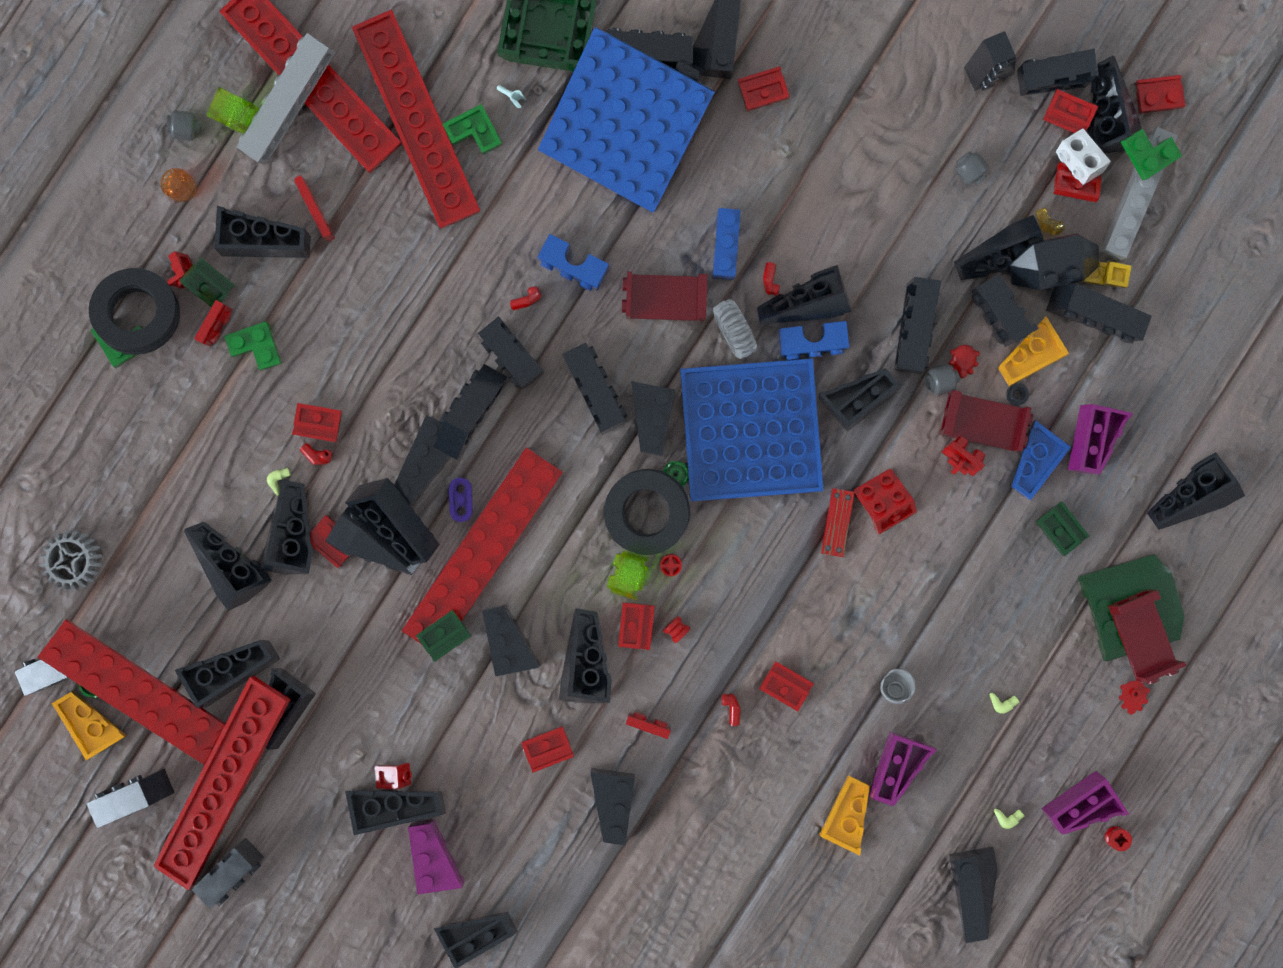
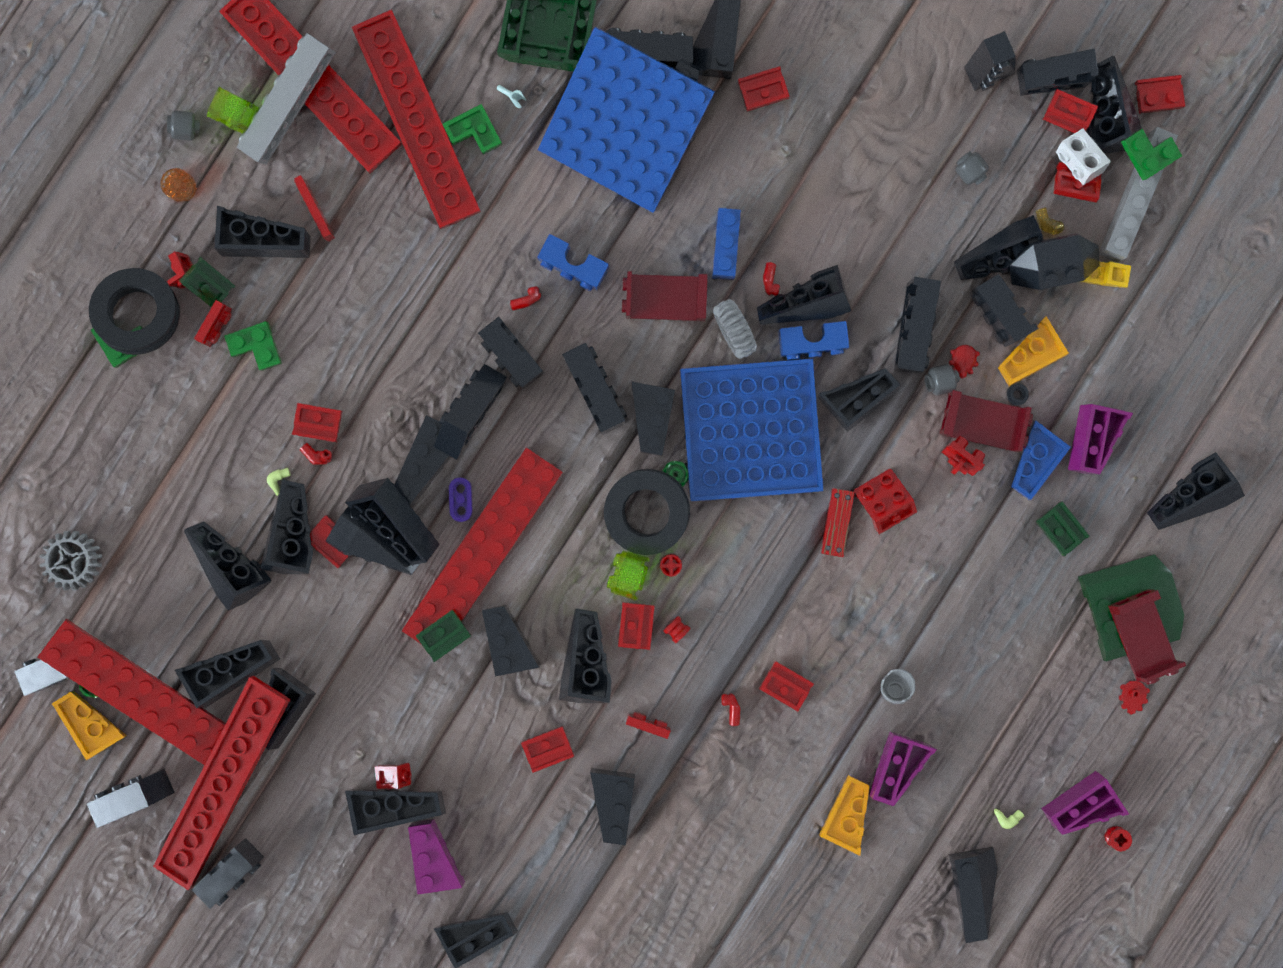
(1003, 707): yellowish green animal -> none
(1099, 312): black wedge -> none

